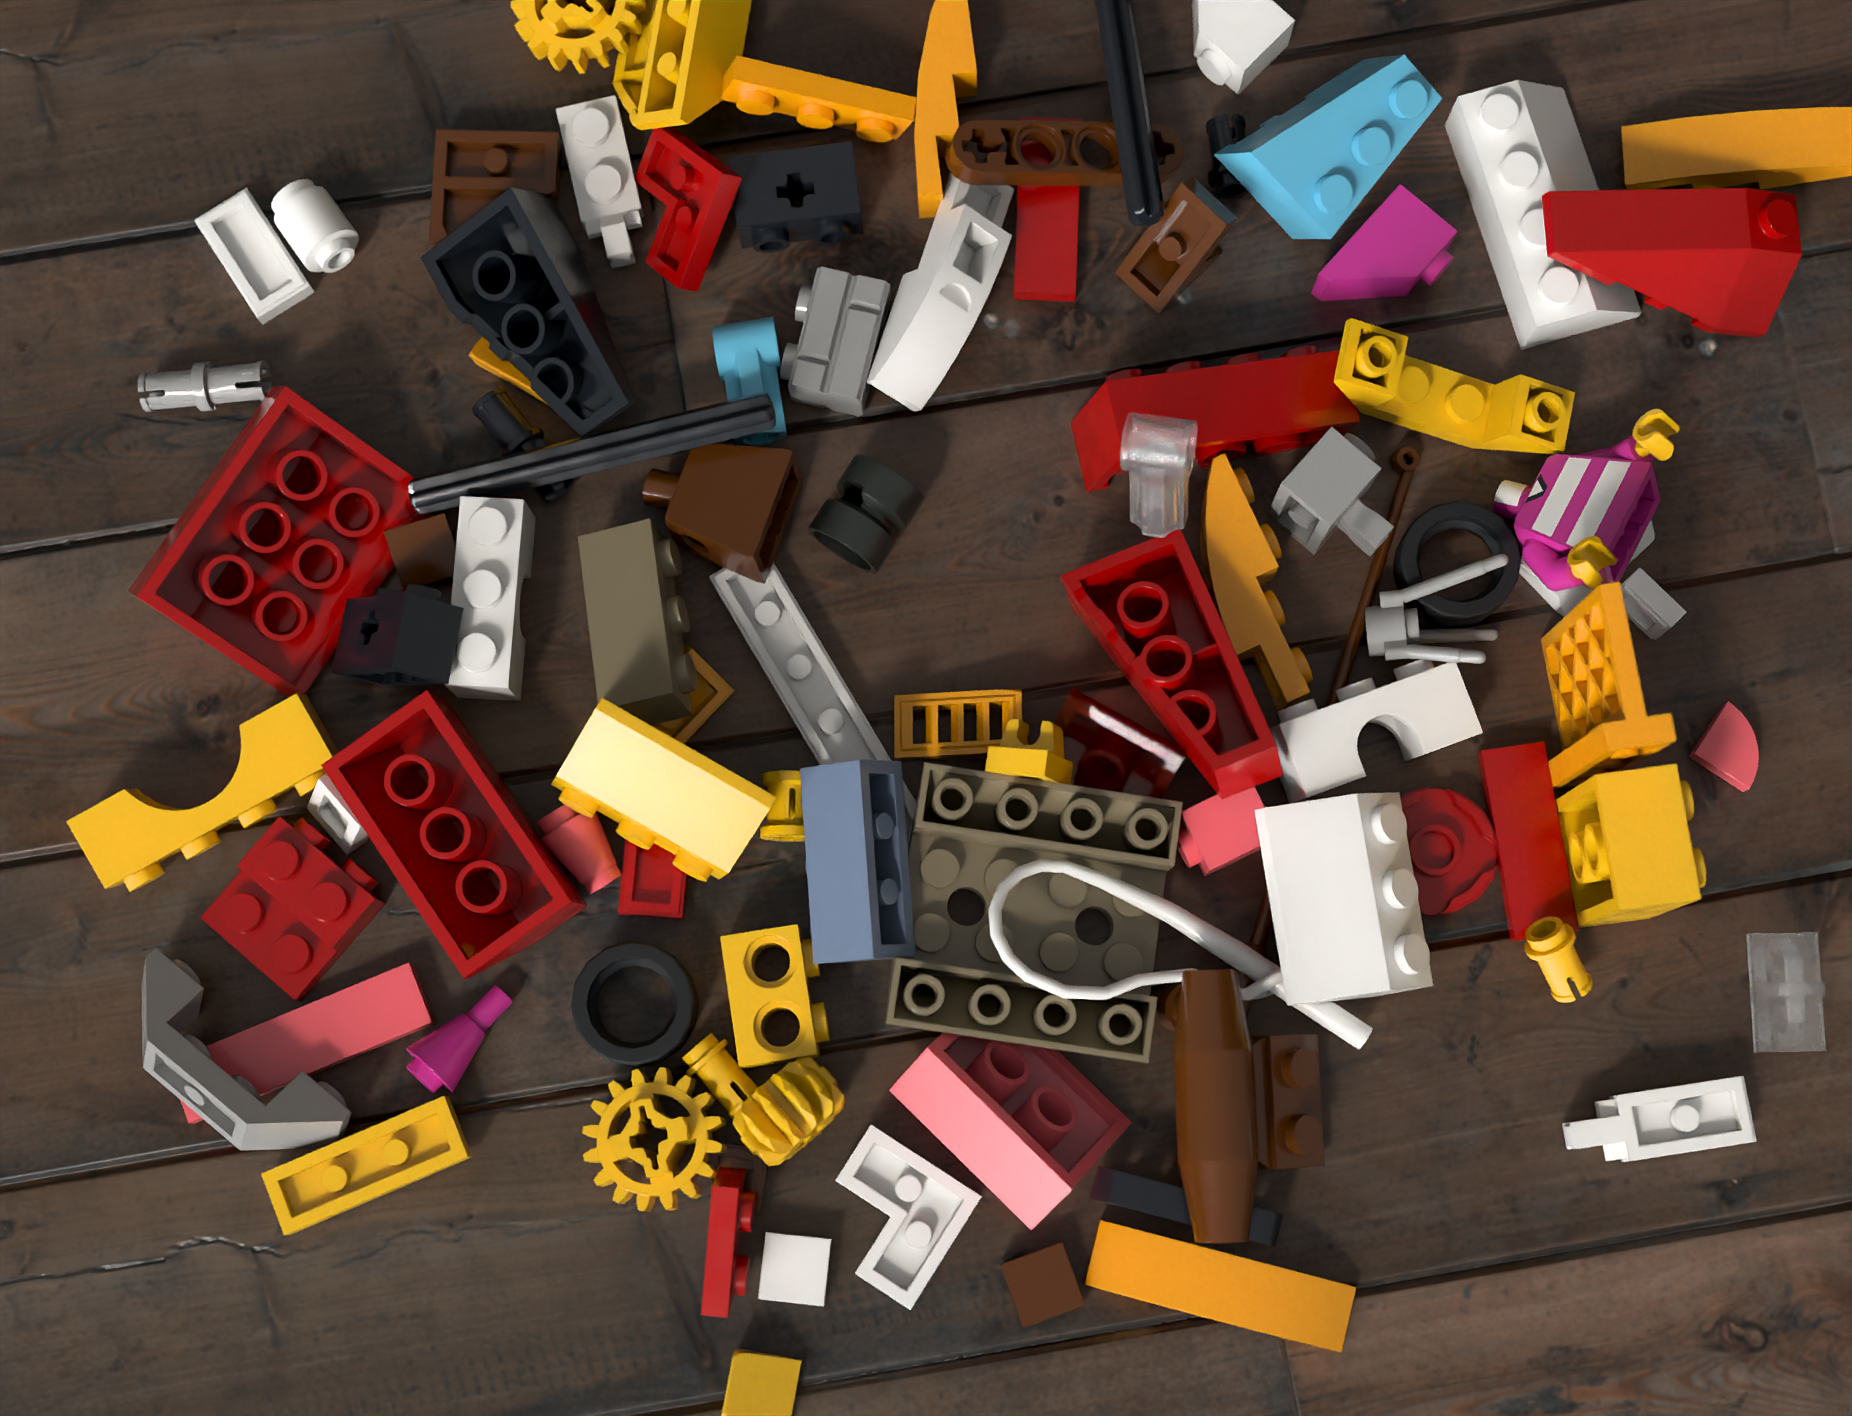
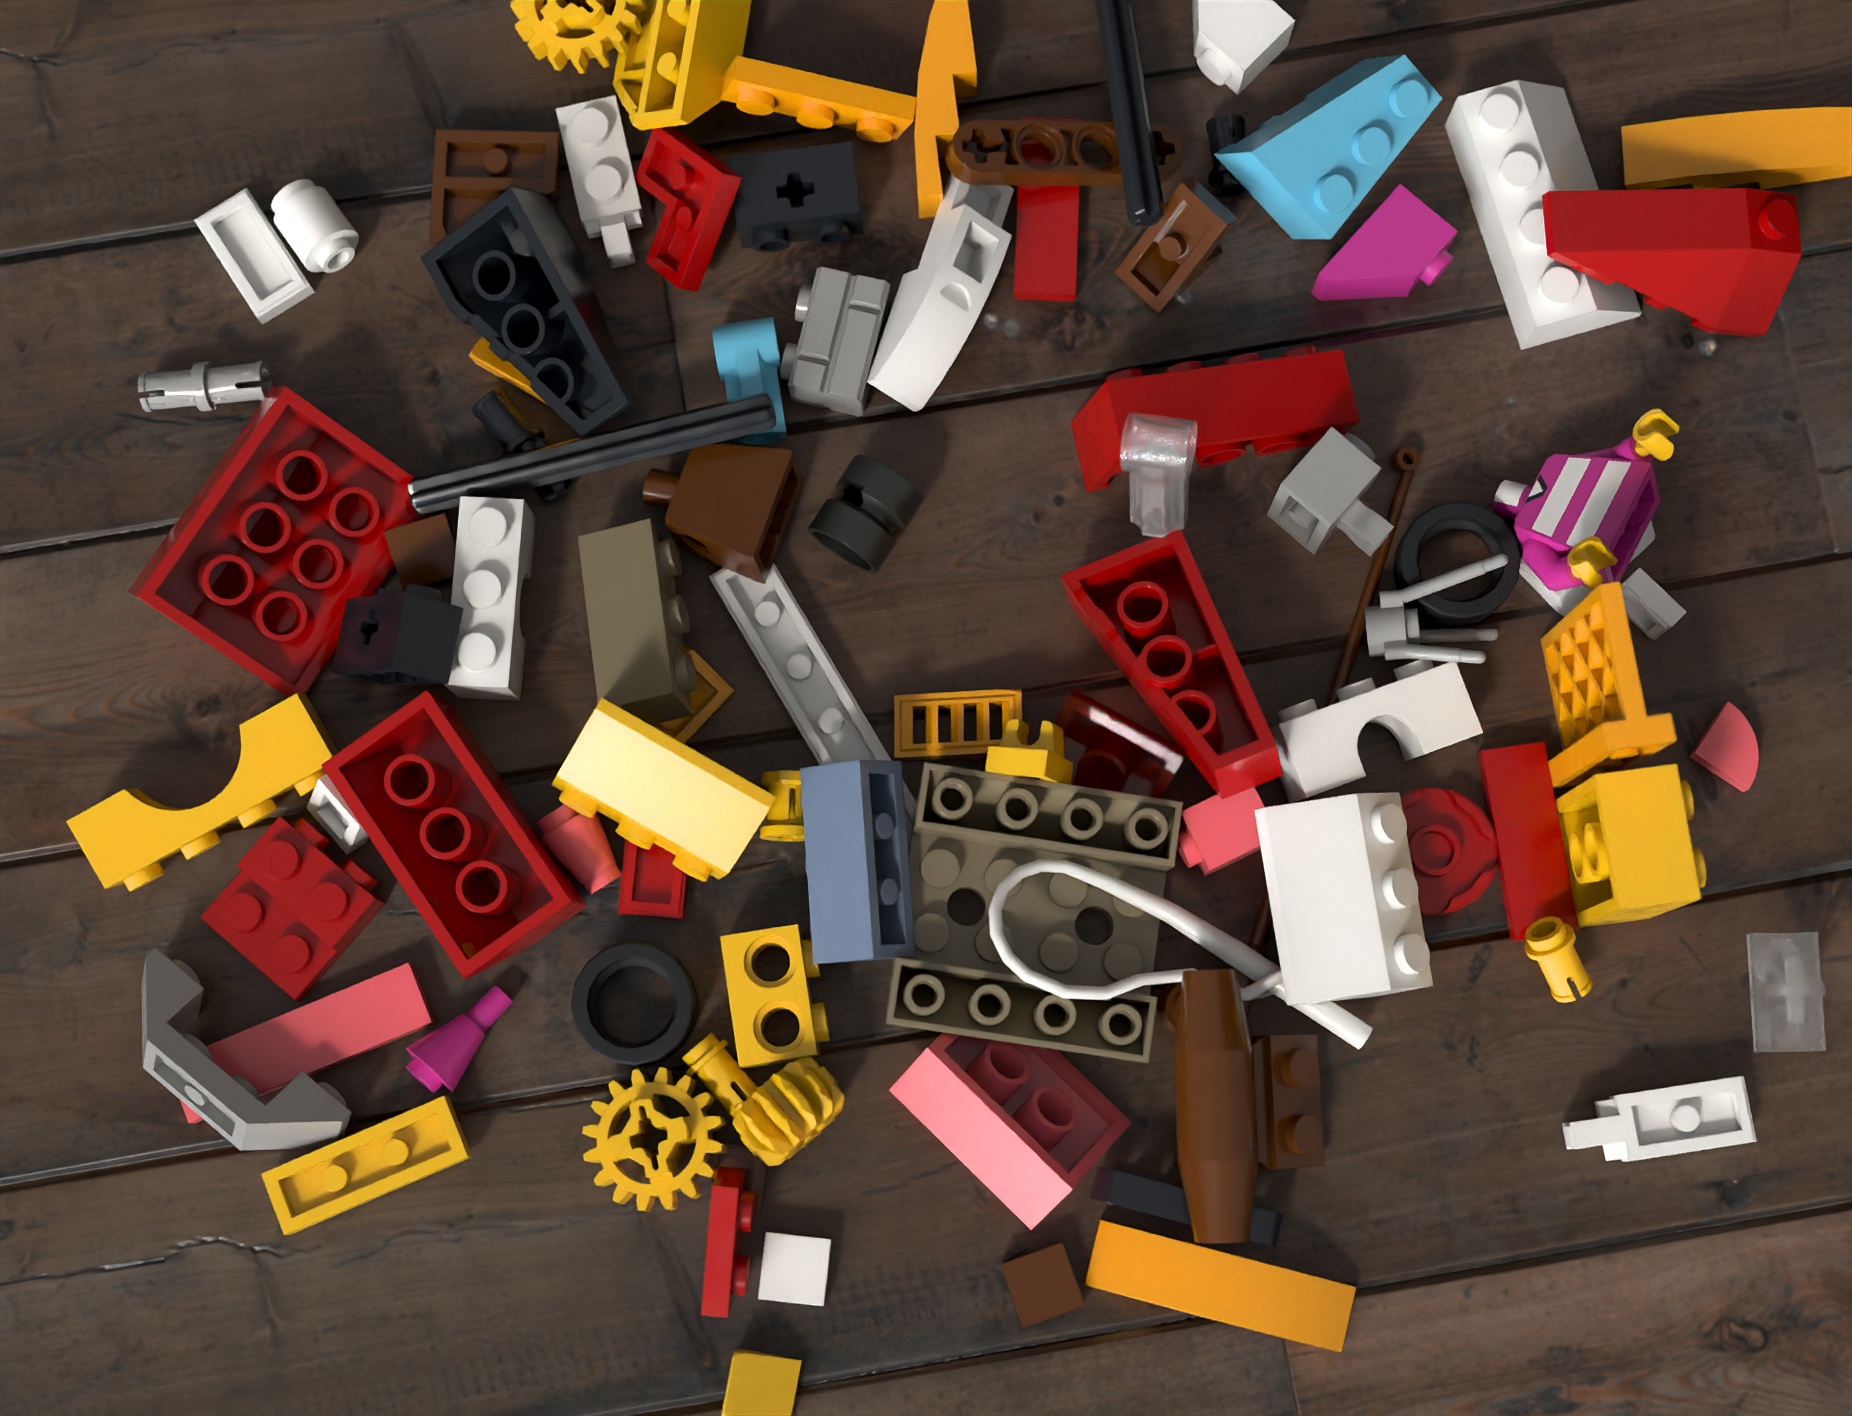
(923, 1208): white plate -> none
(1235, 562): light orange slope -> none
(1430, 399): yellow slope -> none

